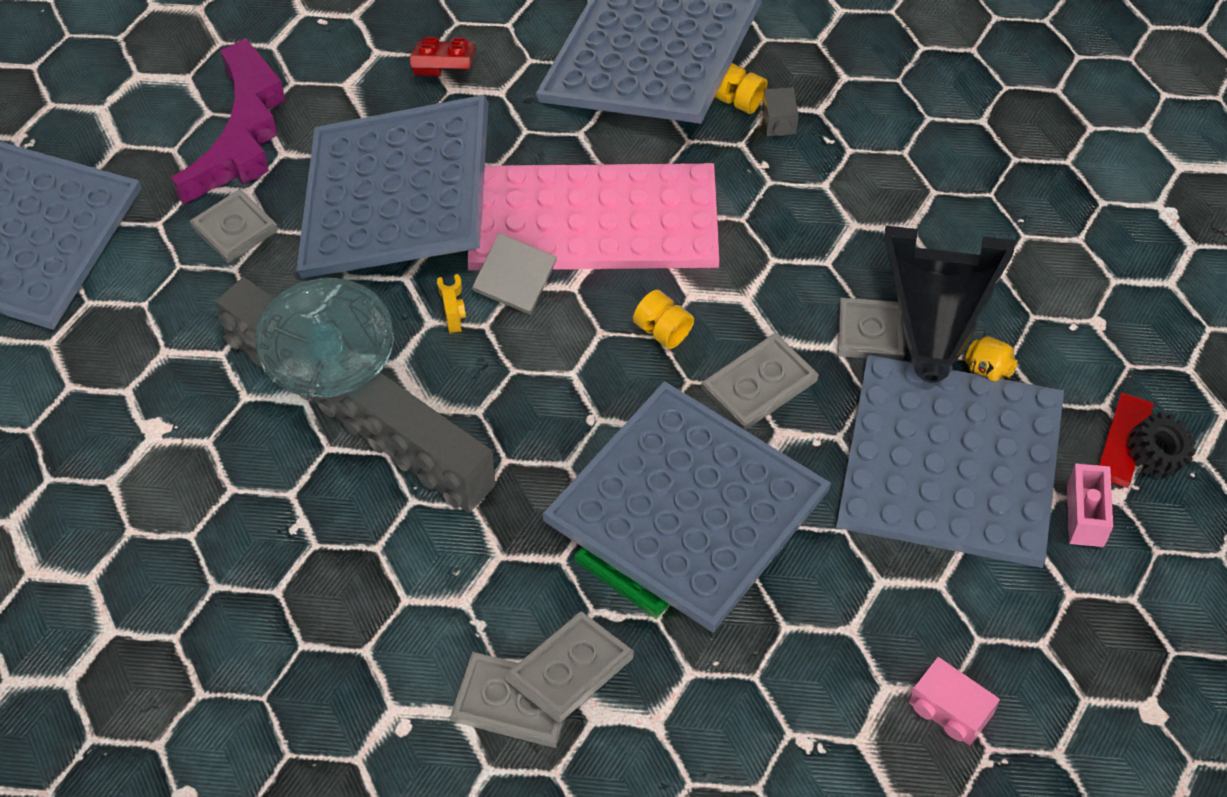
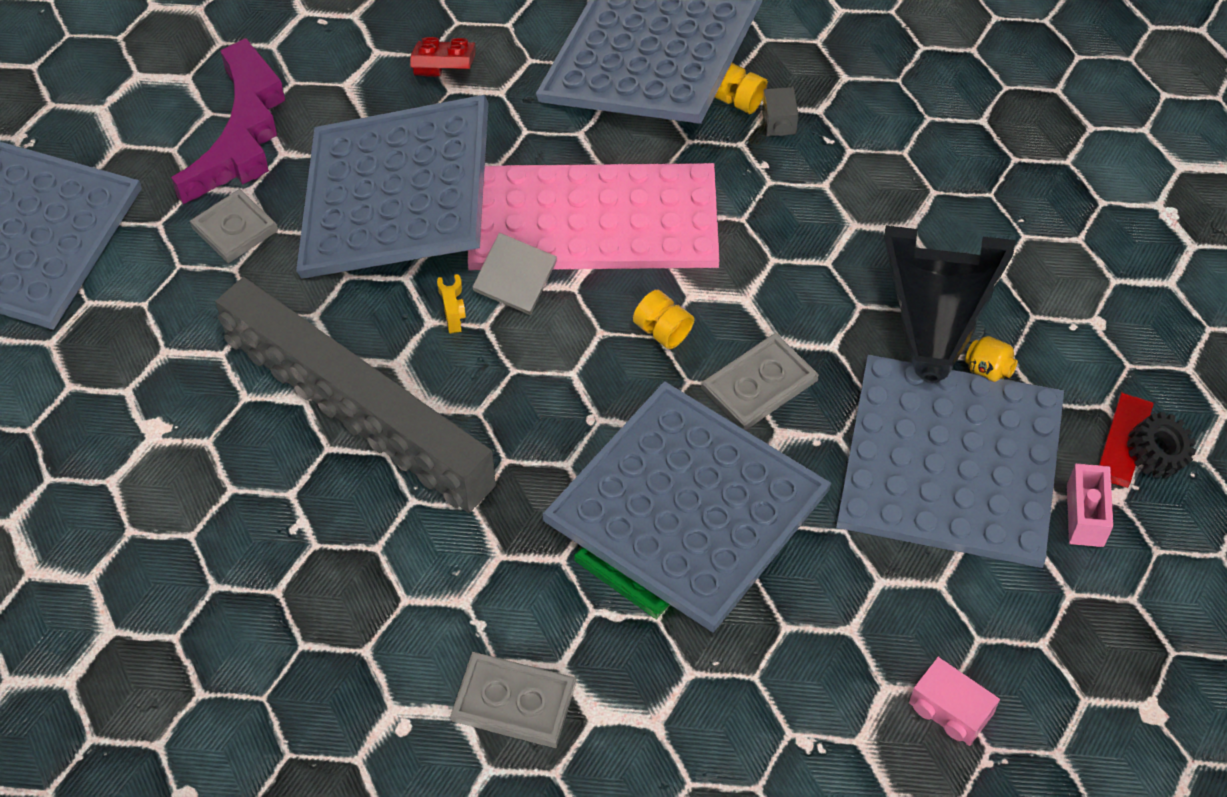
(324, 337): clear light blue dish -> none
(569, 666): light grey tile -> none
(870, 329): light grey tile -> none

